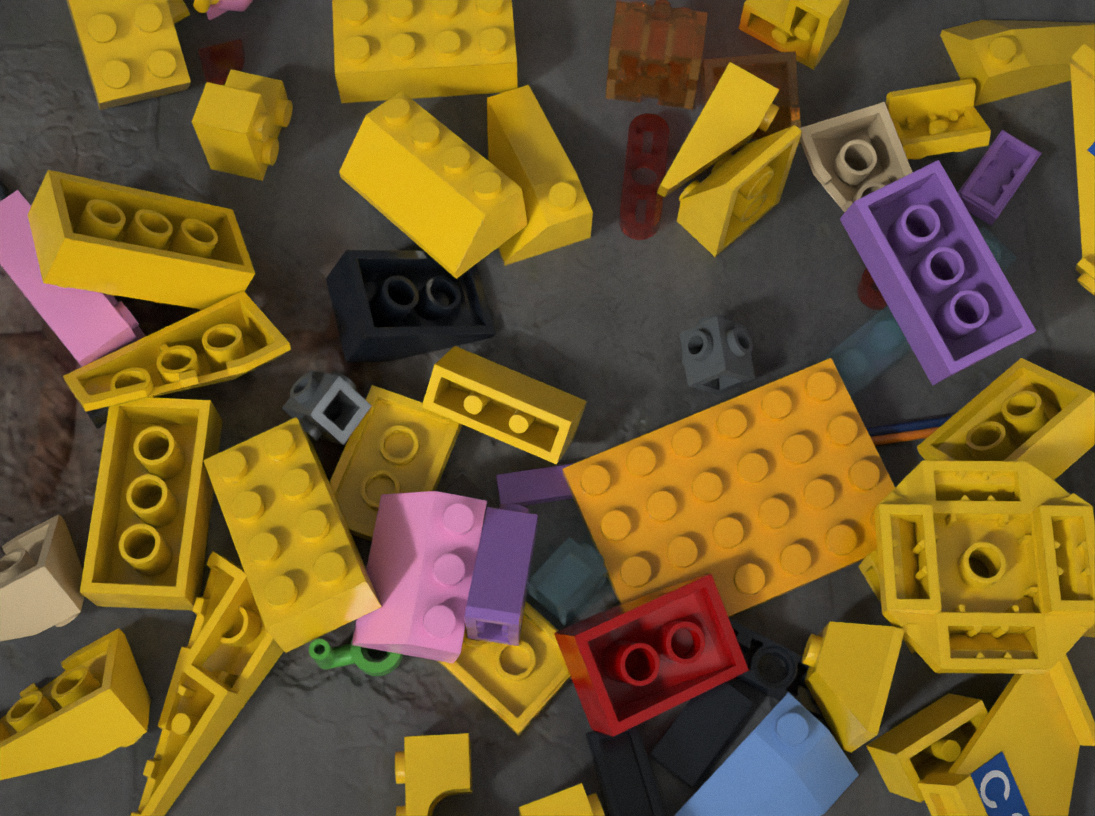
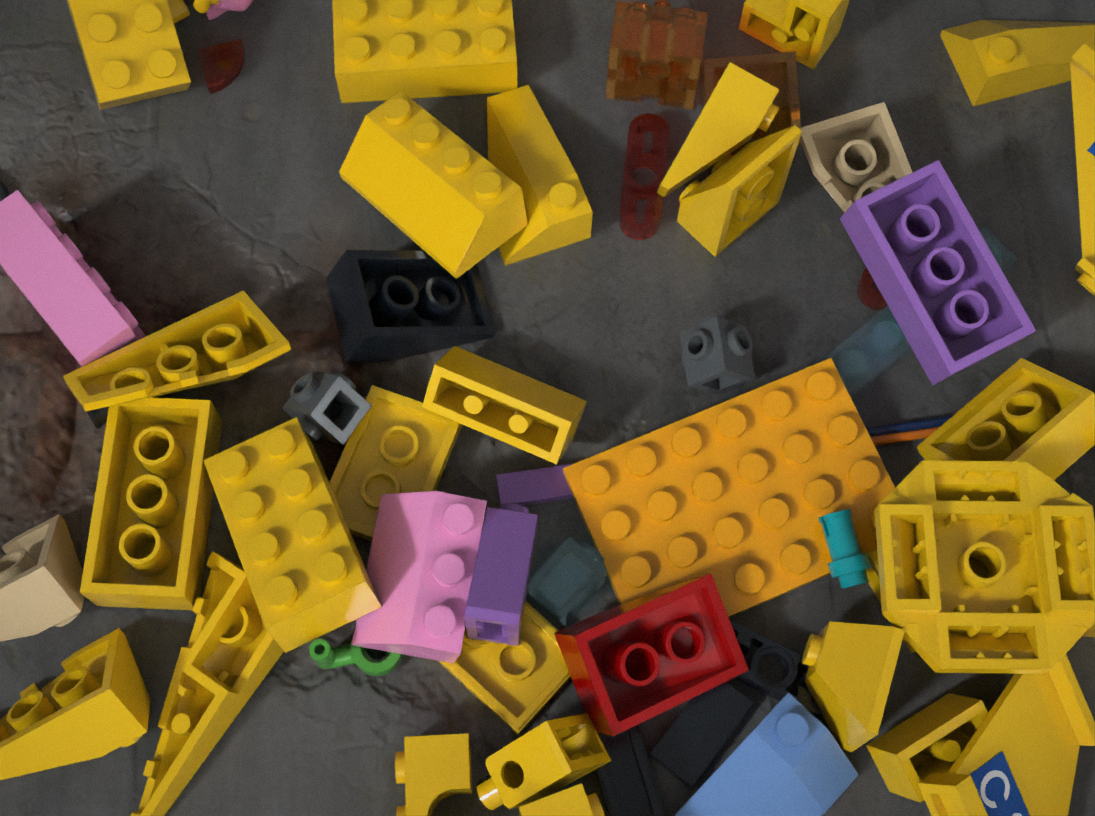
(136, 243): yellow brick -> none
(242, 123): yellow brick -> none
(542, 762): none -> yellow torso
(846, 555): none -> teal animal
(937, 119): yellow bracket -> none
(997, 177): medium lavender plate -> none

